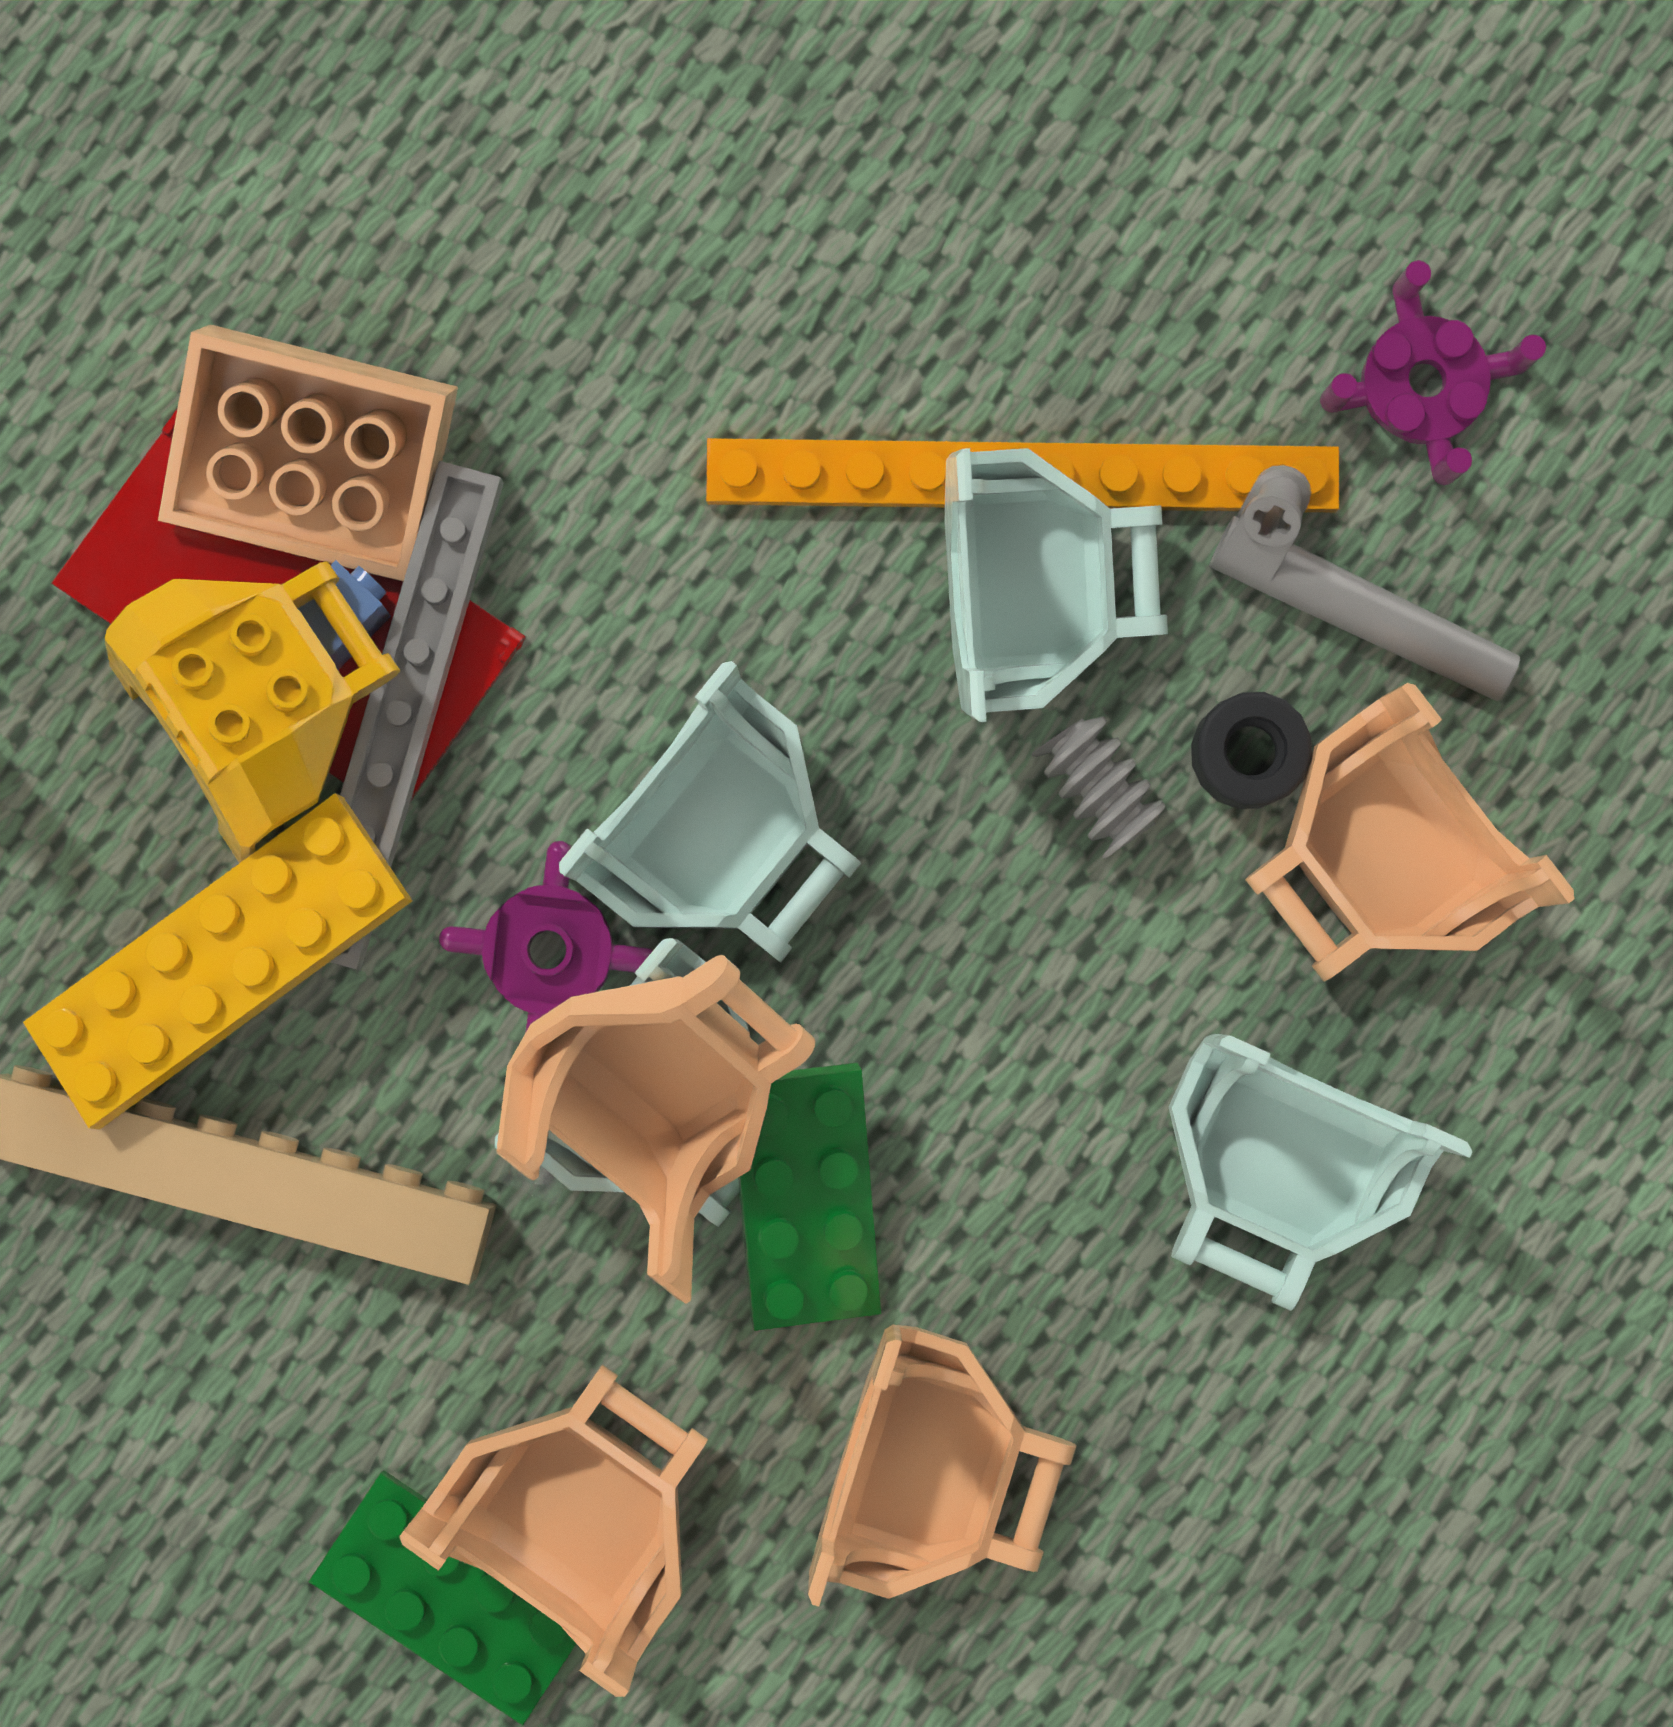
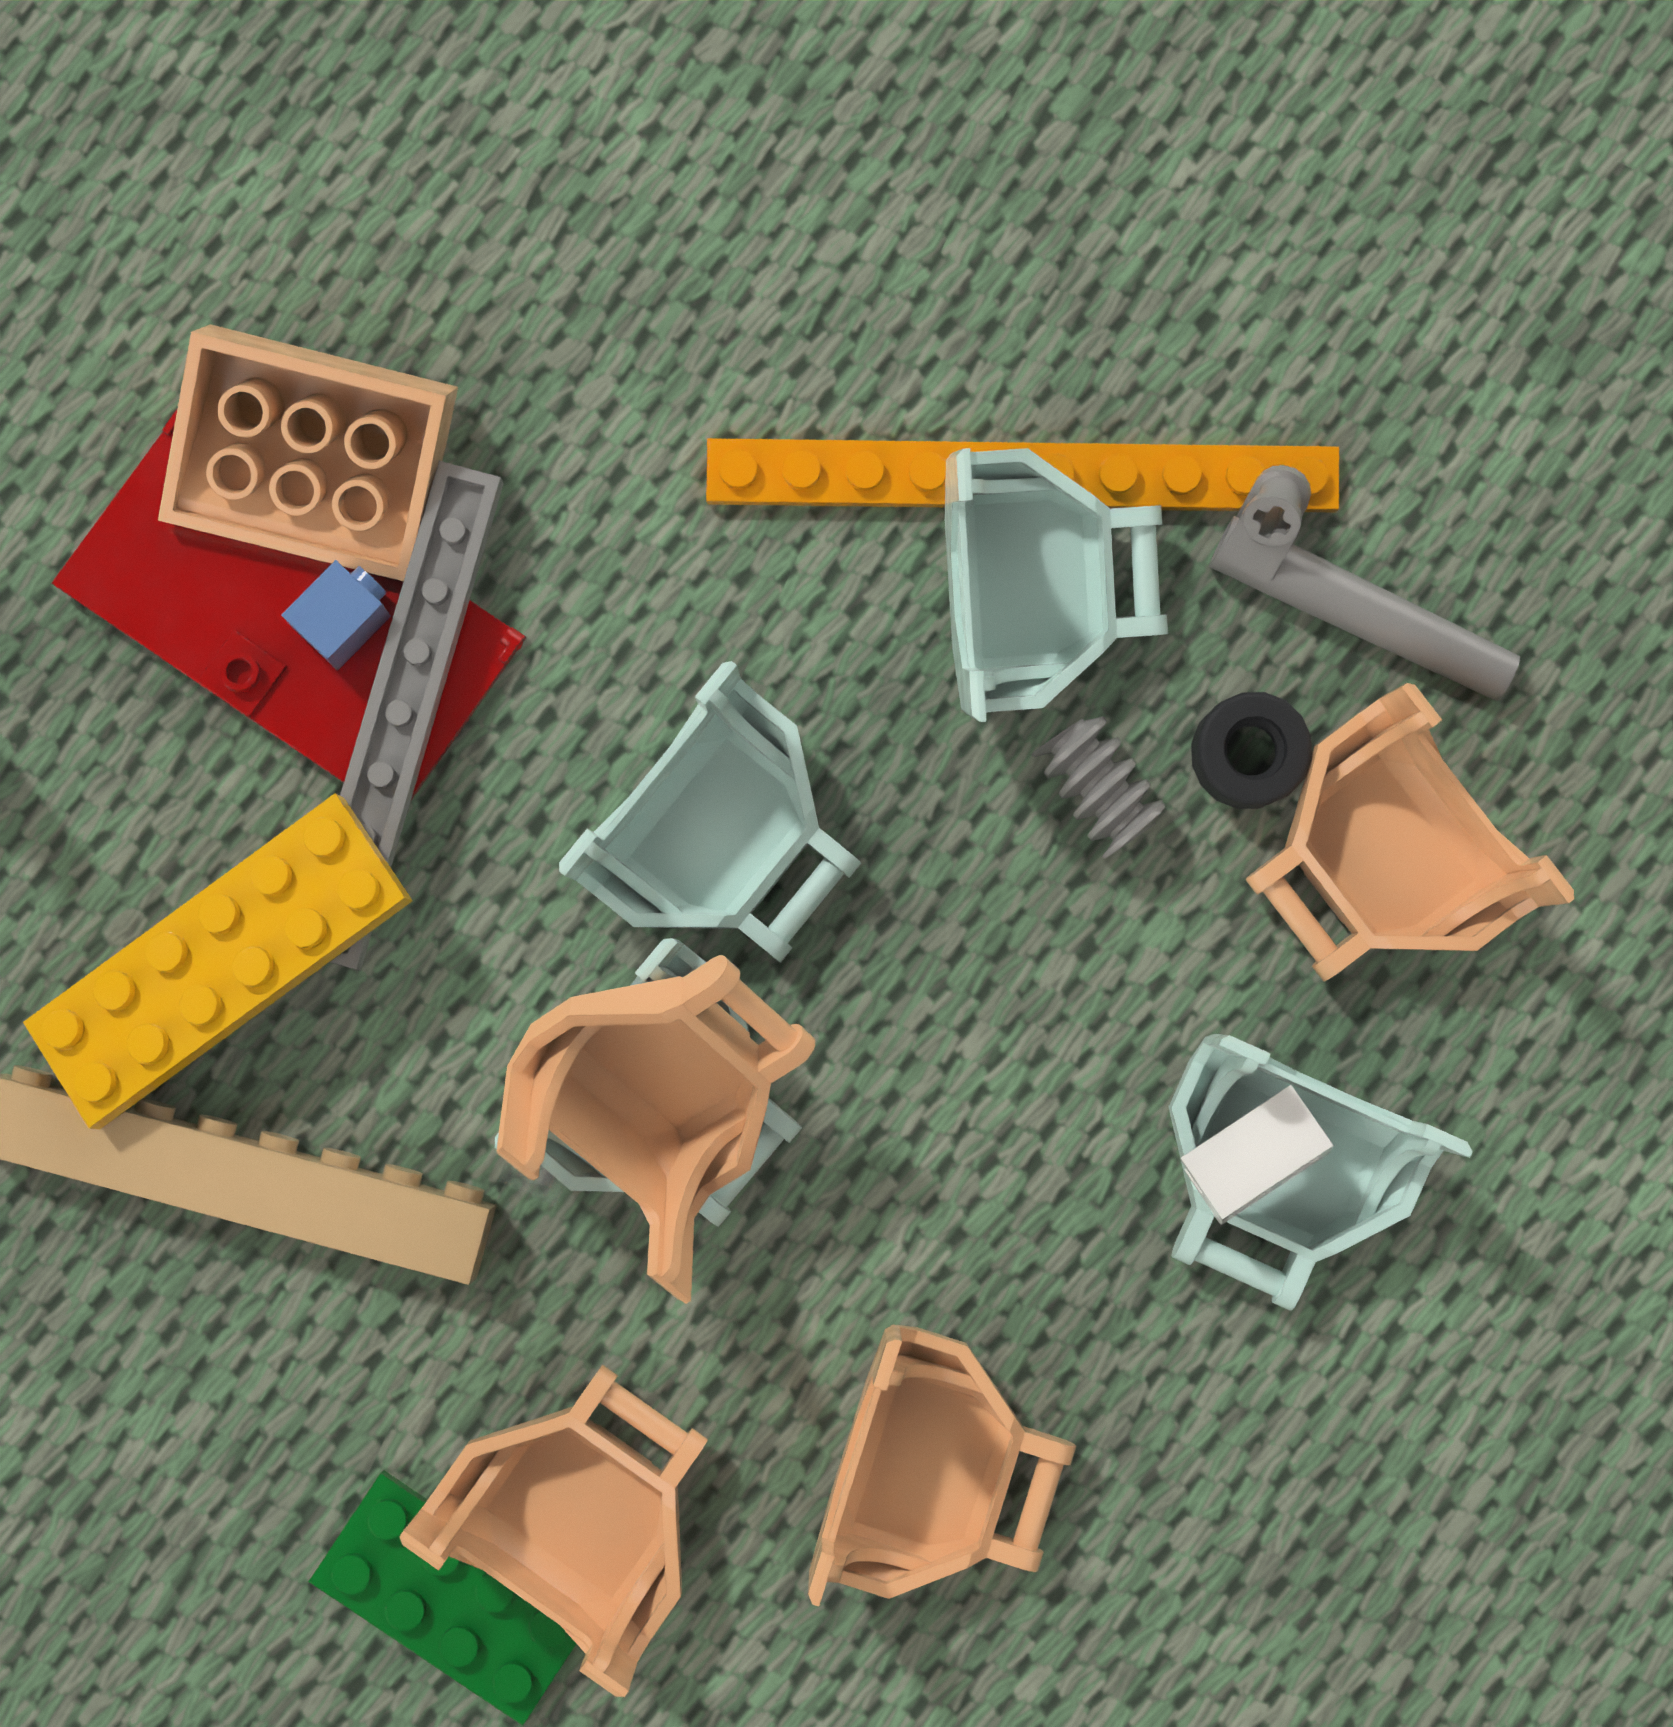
(247, 689): yellow piece -> none
(538, 909): magenta plate -> none
(811, 1203): green plate -> none
(1256, 1154): none -> white hinge
(1456, 356): magenta plate -> none

